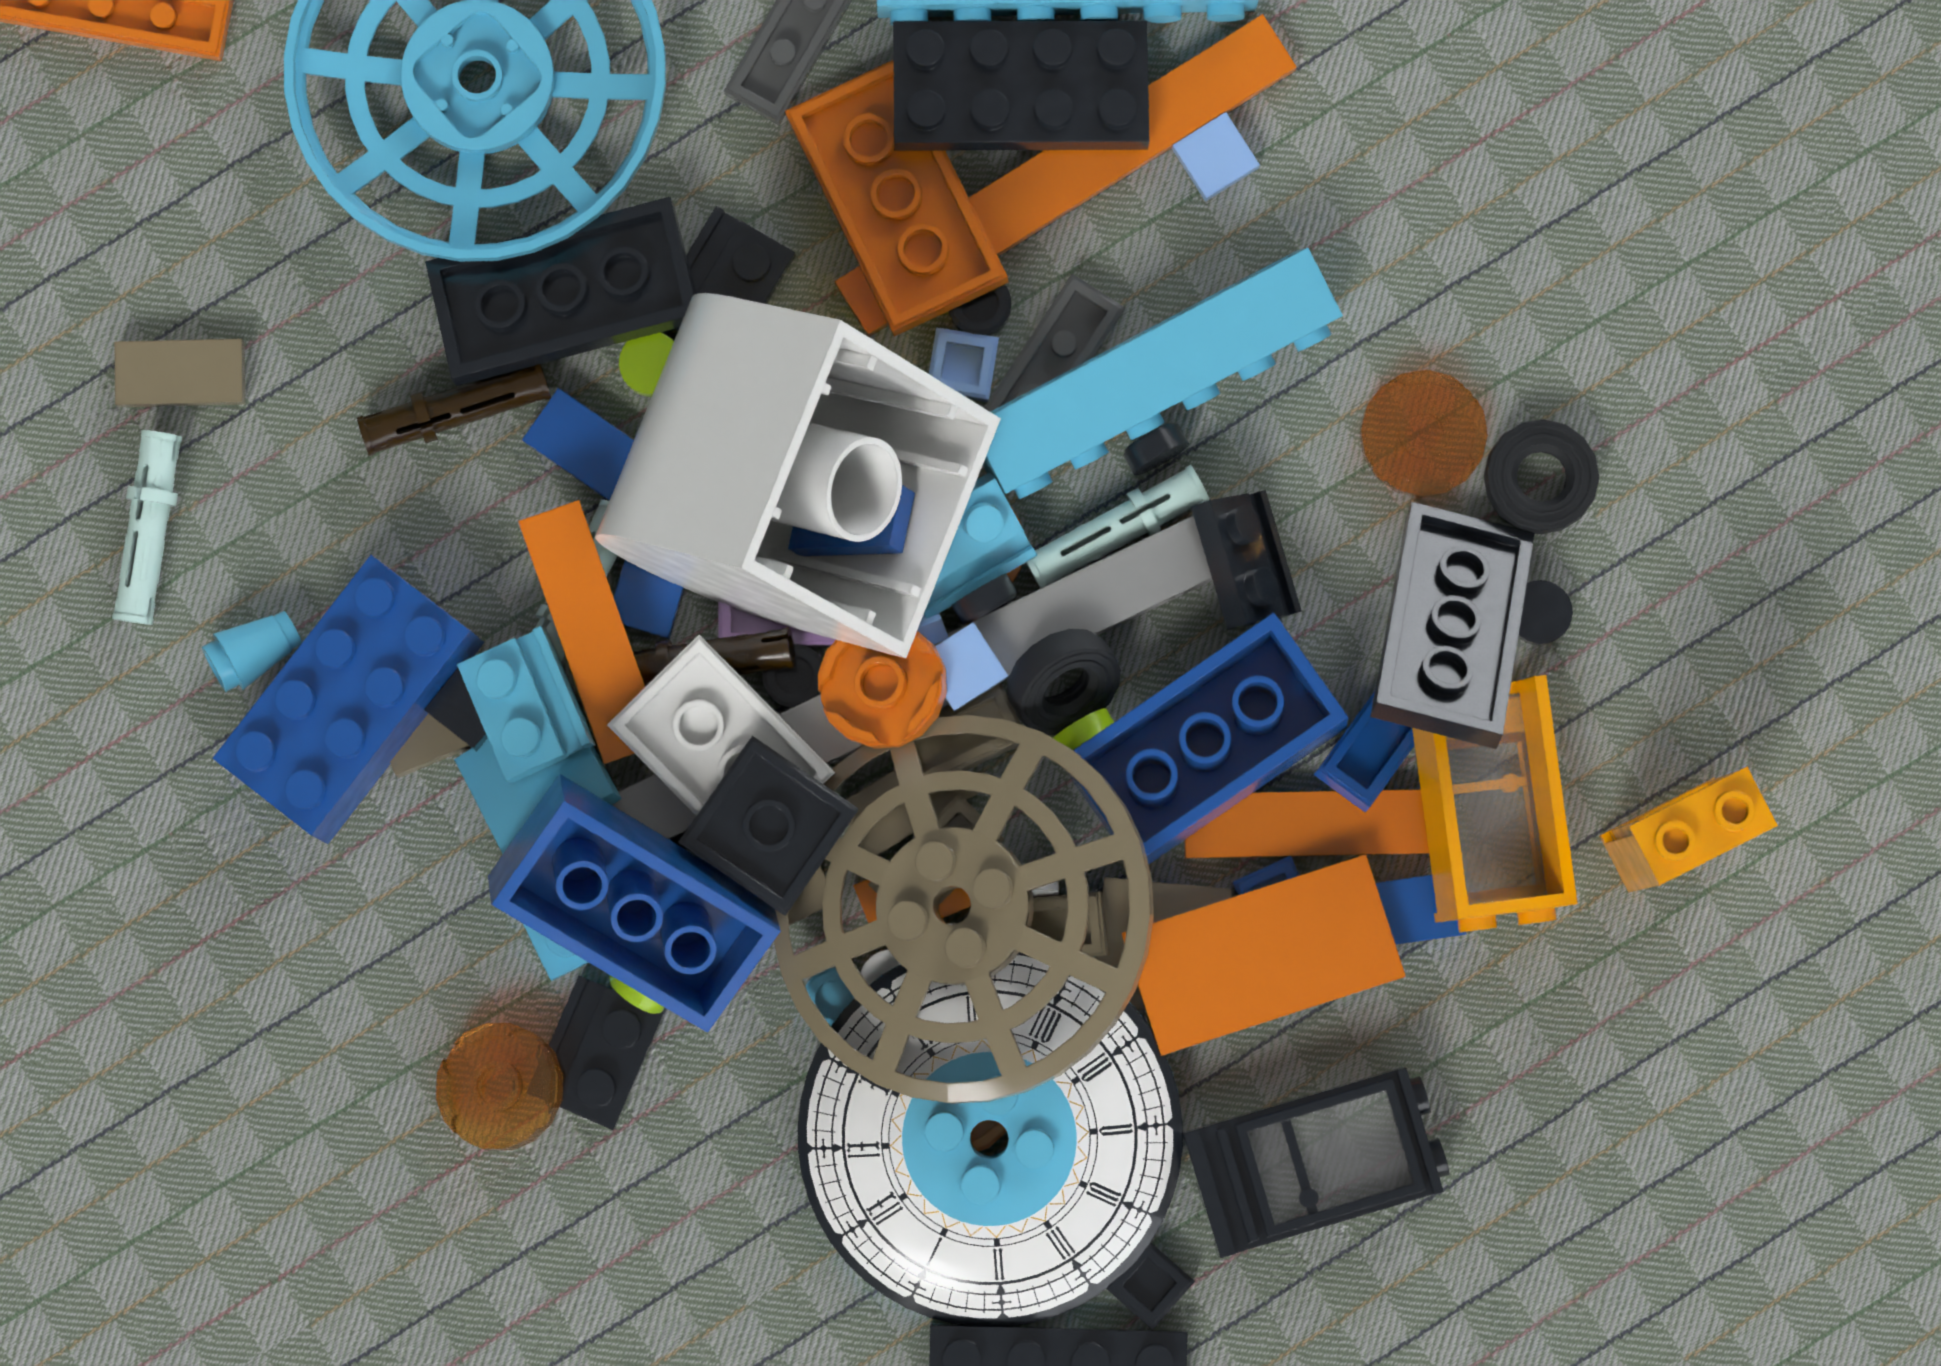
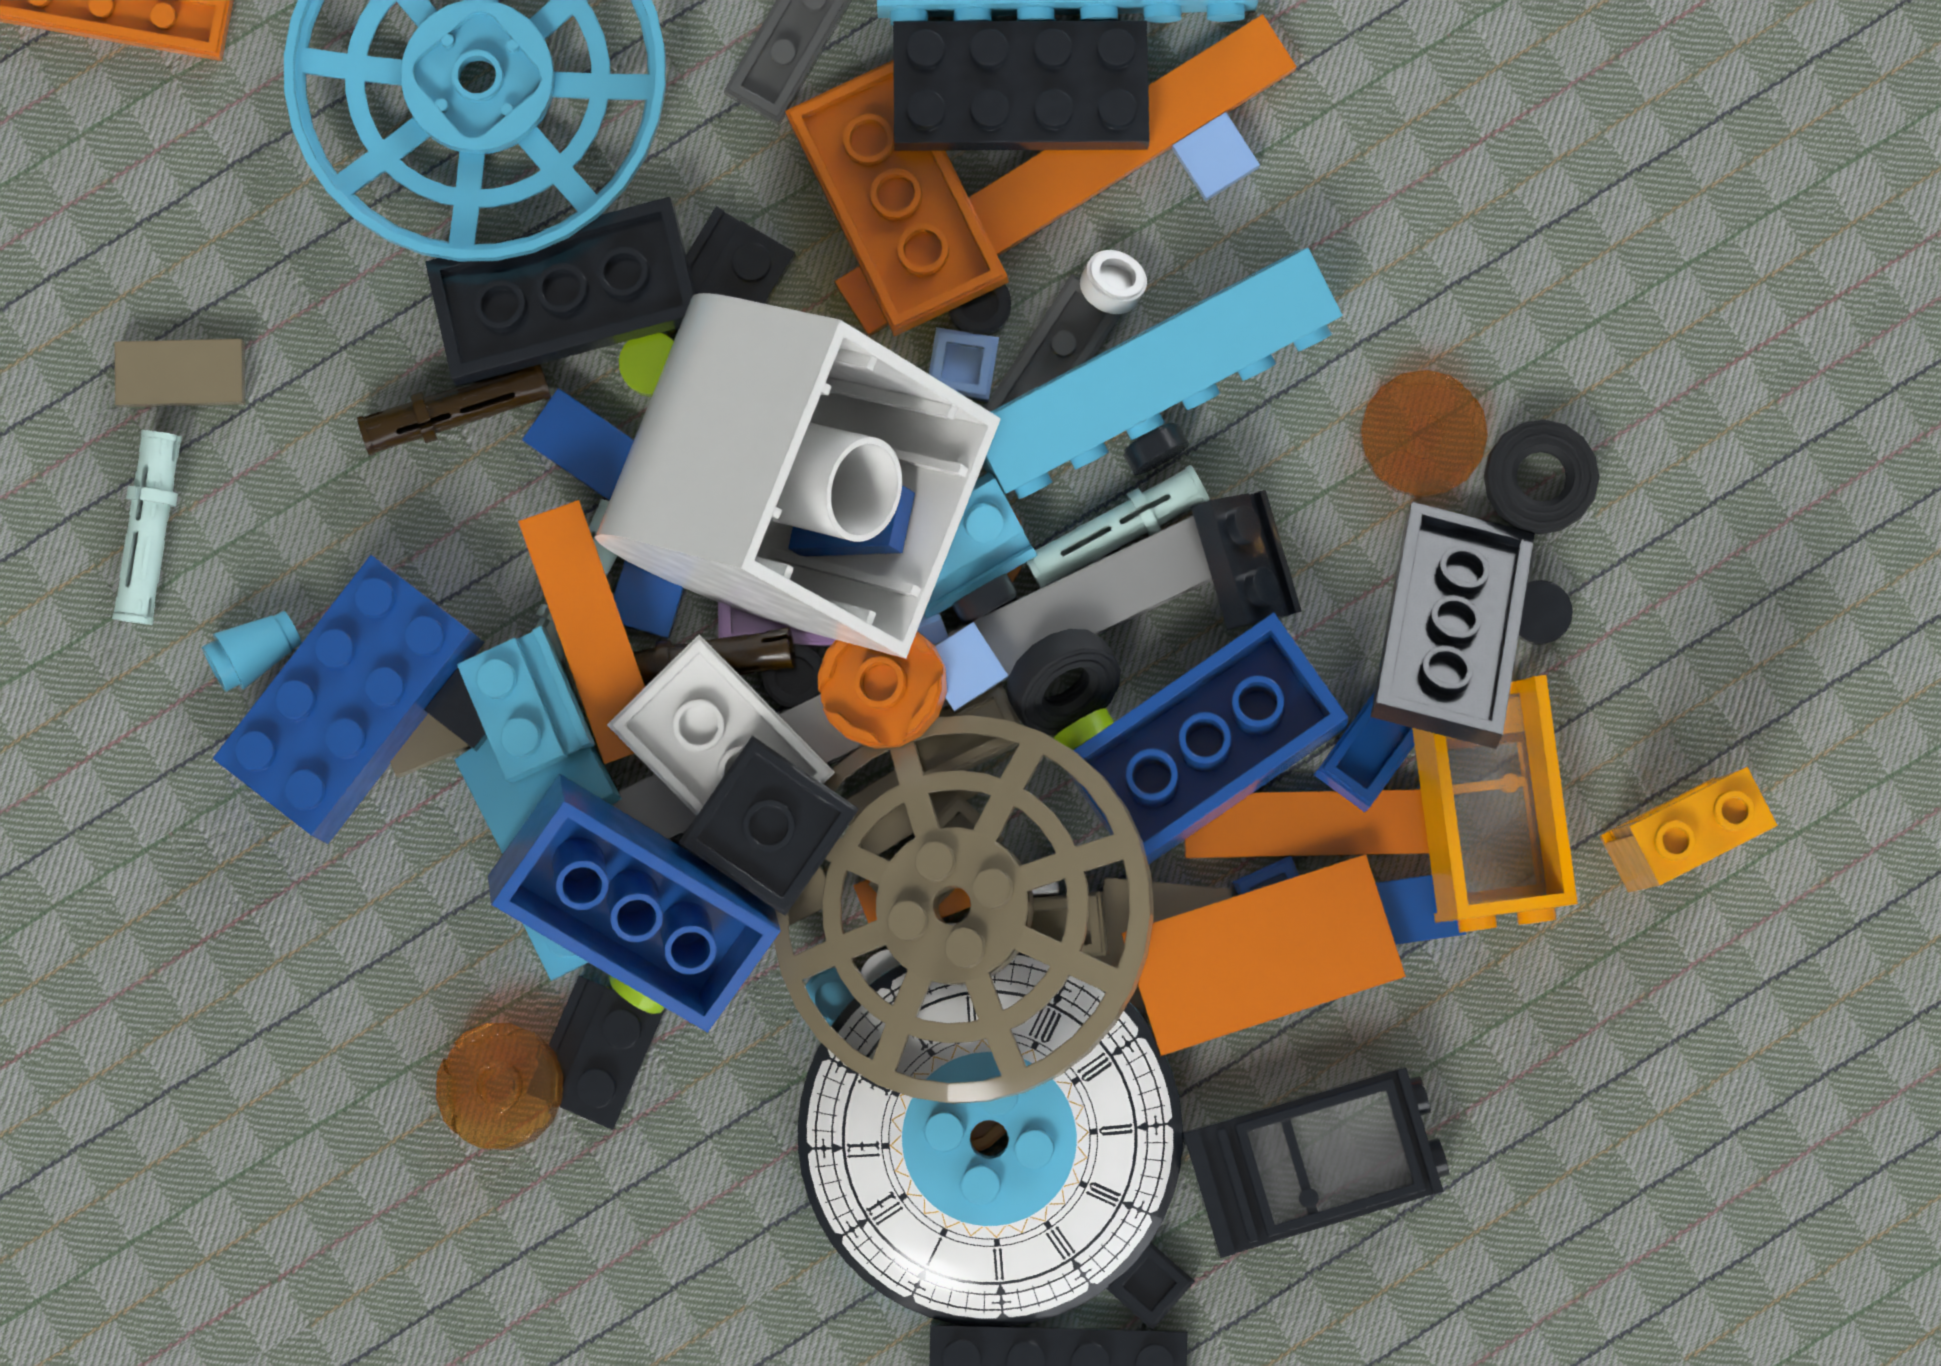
(1113, 282): none -> white tile

